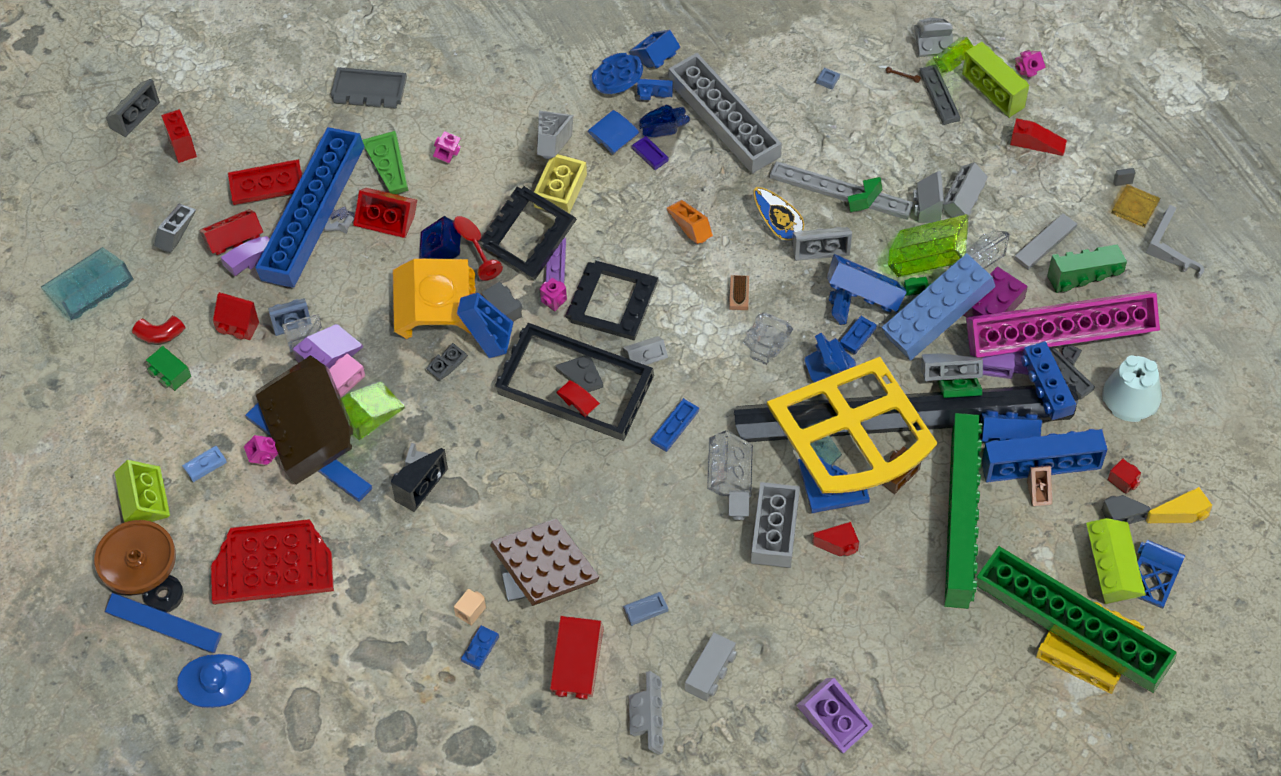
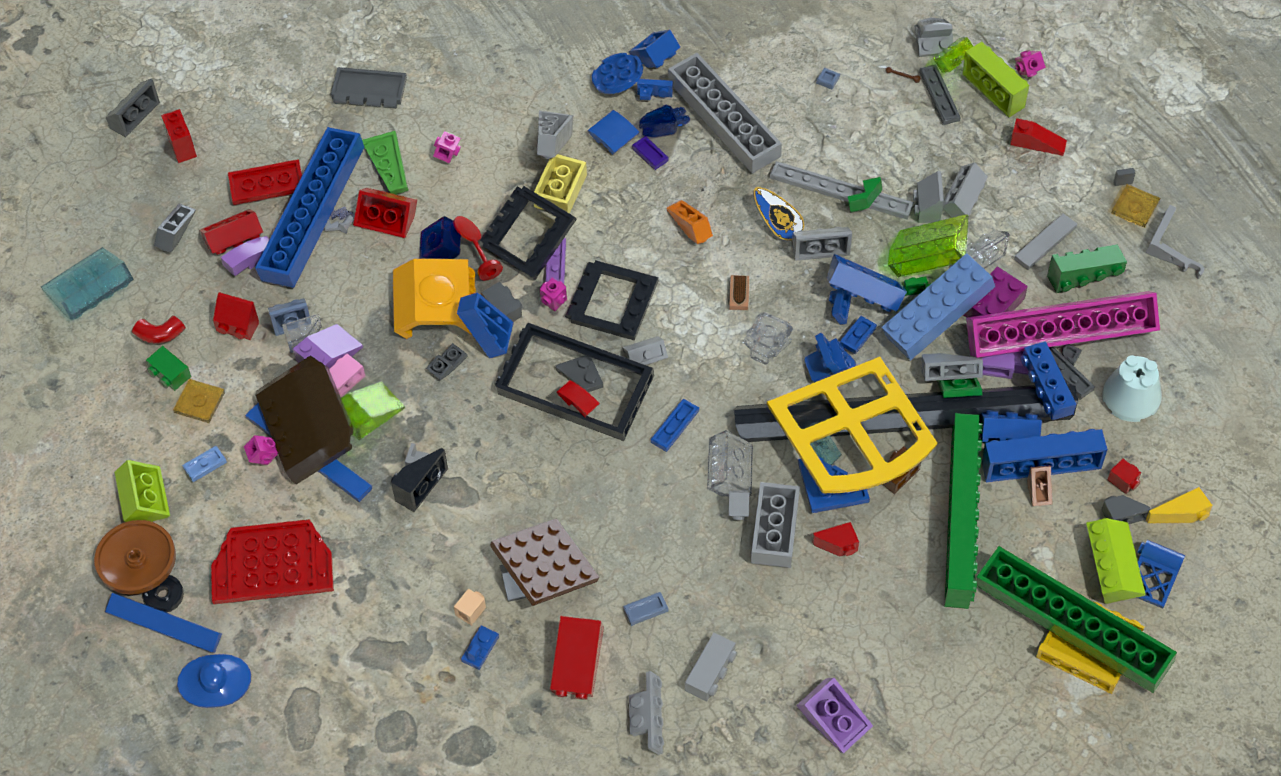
(199, 401): none -> clear yellow tile

